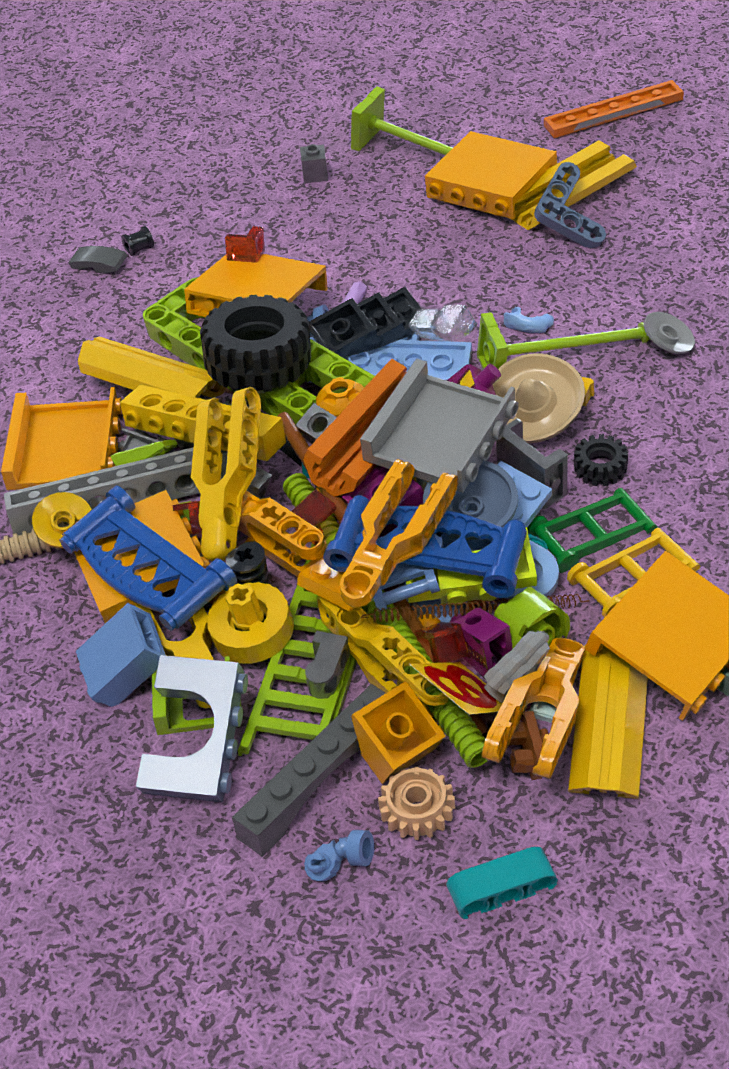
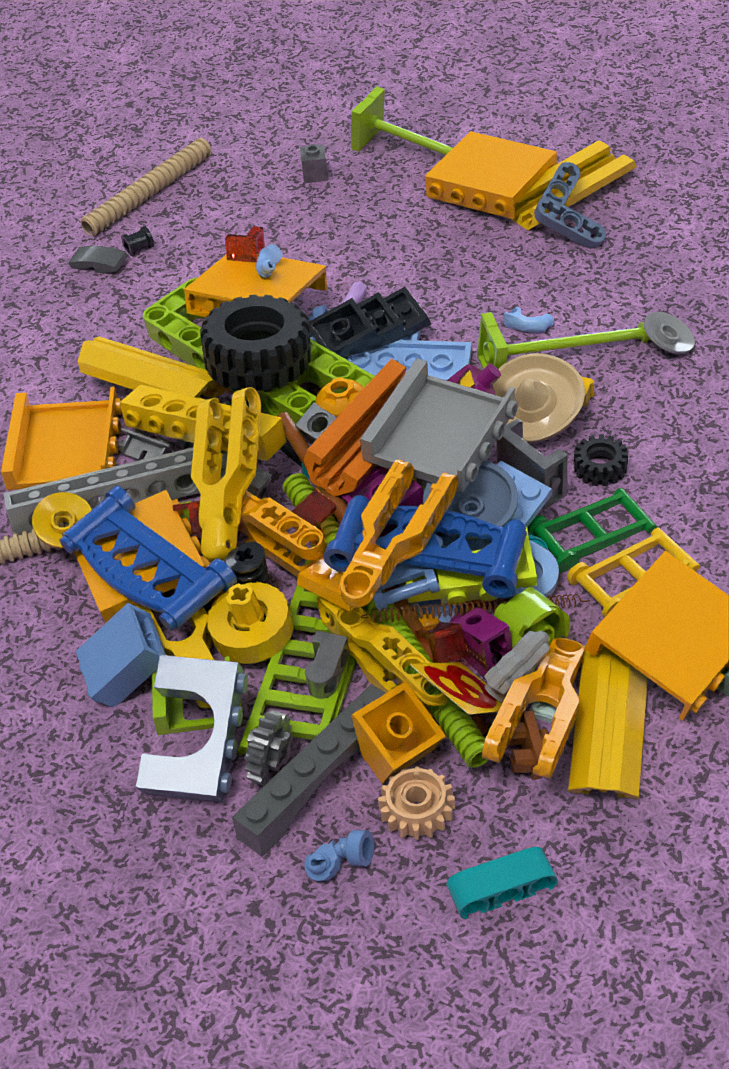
(143, 452): lime slope -> none
(146, 187): none -> tan piece
(268, 259): none -> light blue piece
(268, 747): none -> flat silver gear
(449, 324): clear brick -> none
(613, 108): orange plate -> none

